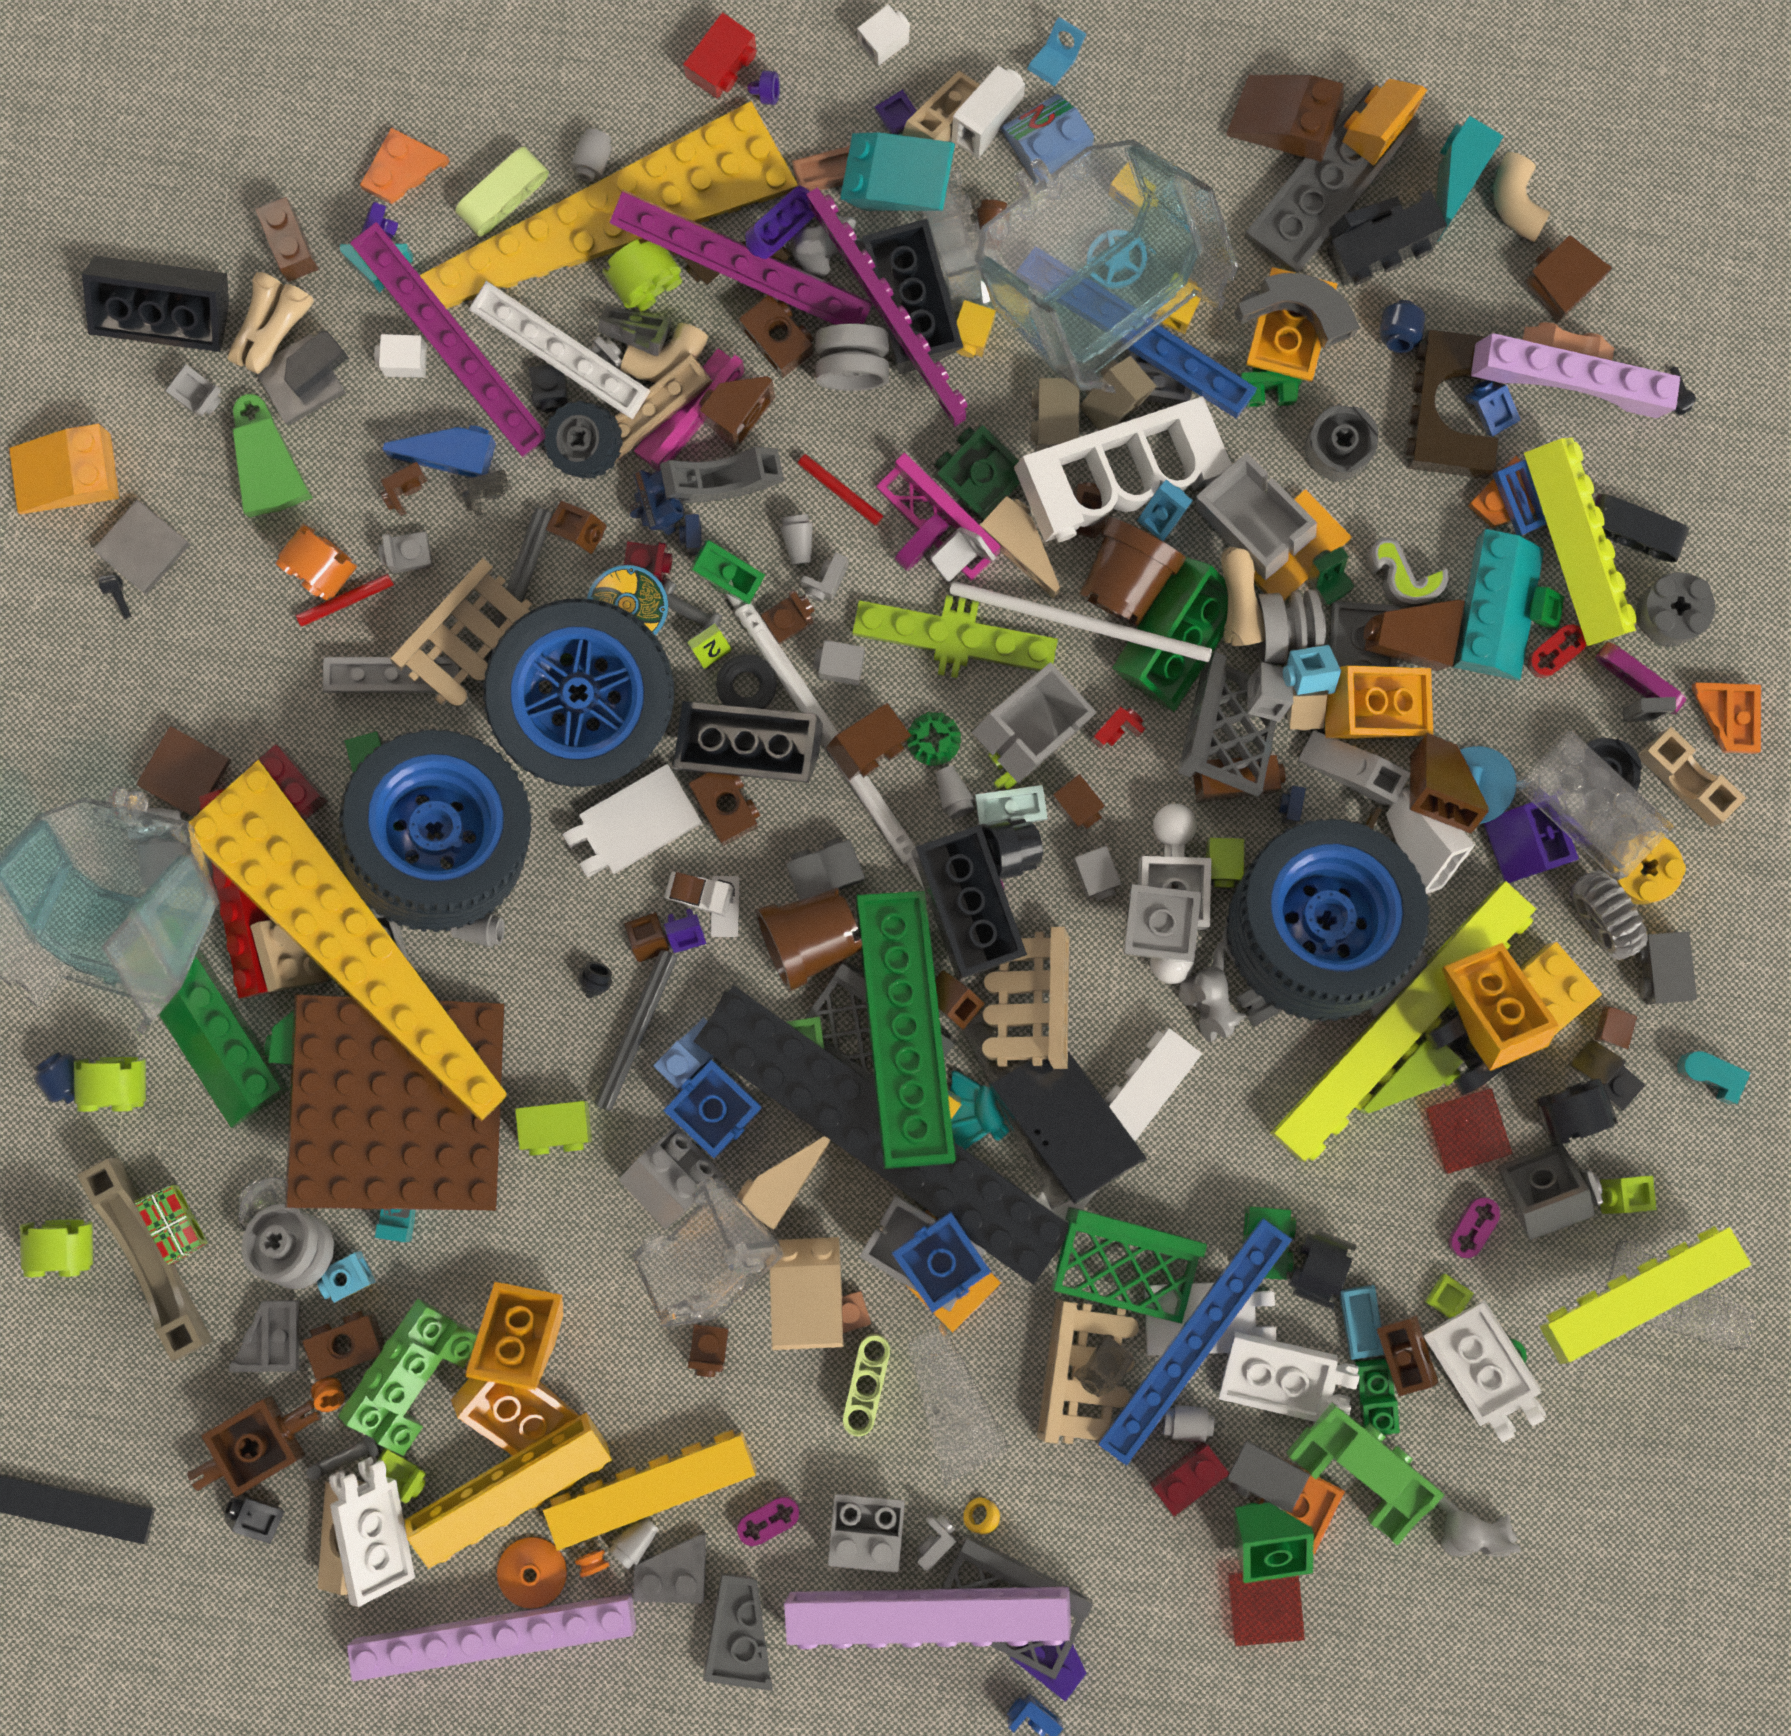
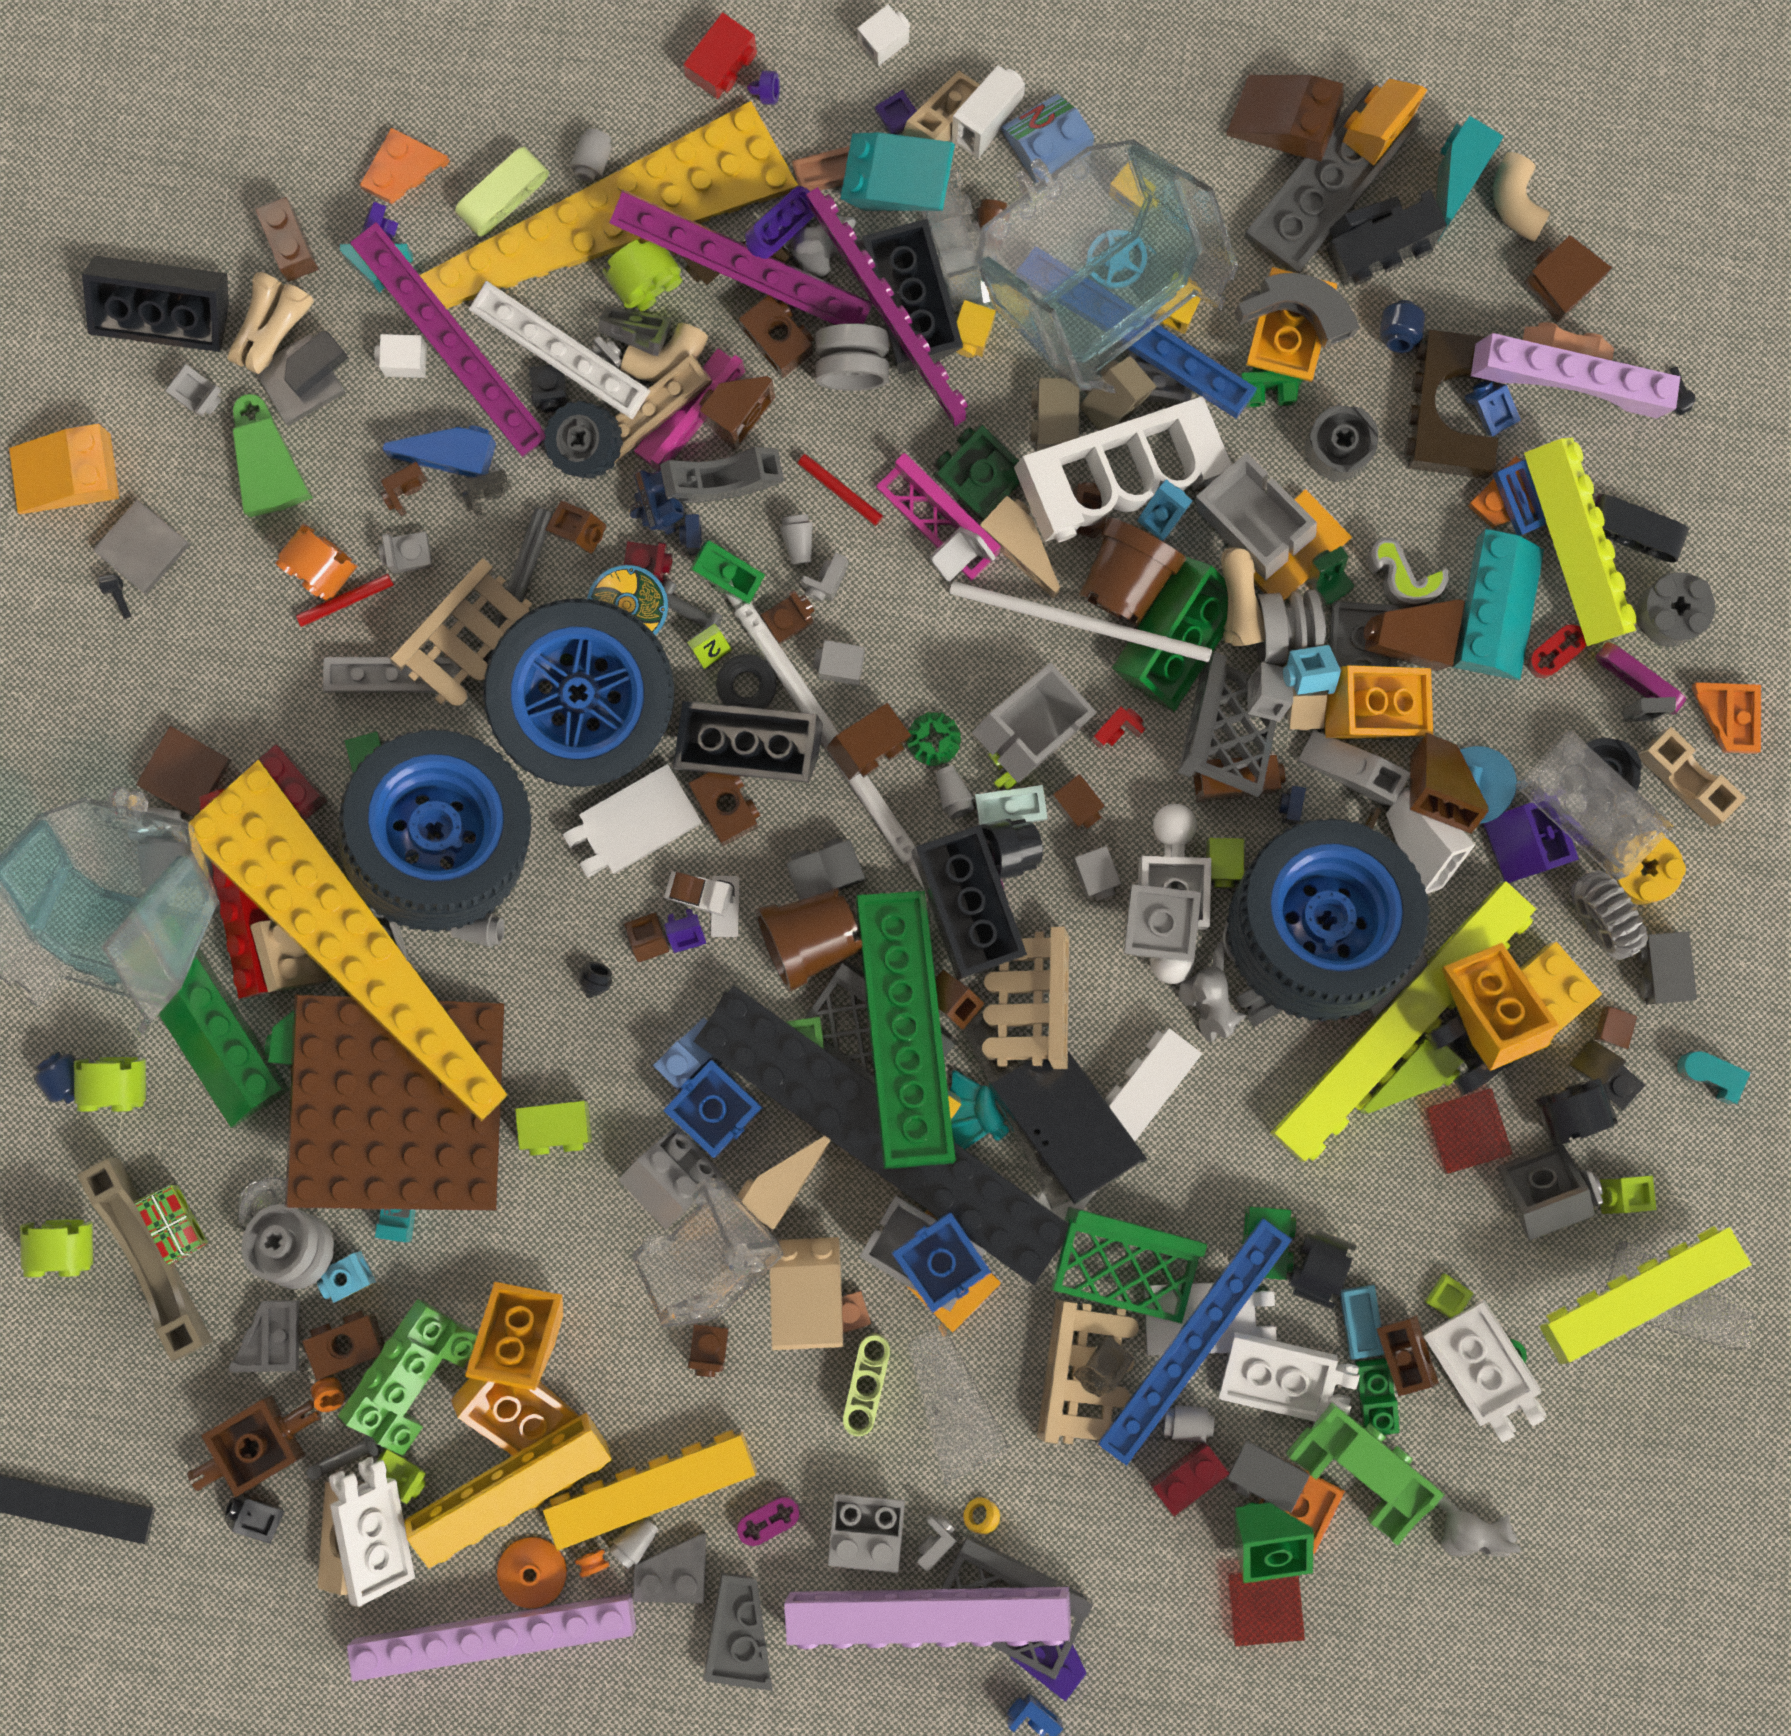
(635, 1030): dark grey axle -> none
(921, 542): magenta beam -> none
(954, 636): lime hinge -> none
(1055, 58): dark azure bracket -> none
(1481, 1232): magenta beam -> none
(1546, 607): green plate -> none

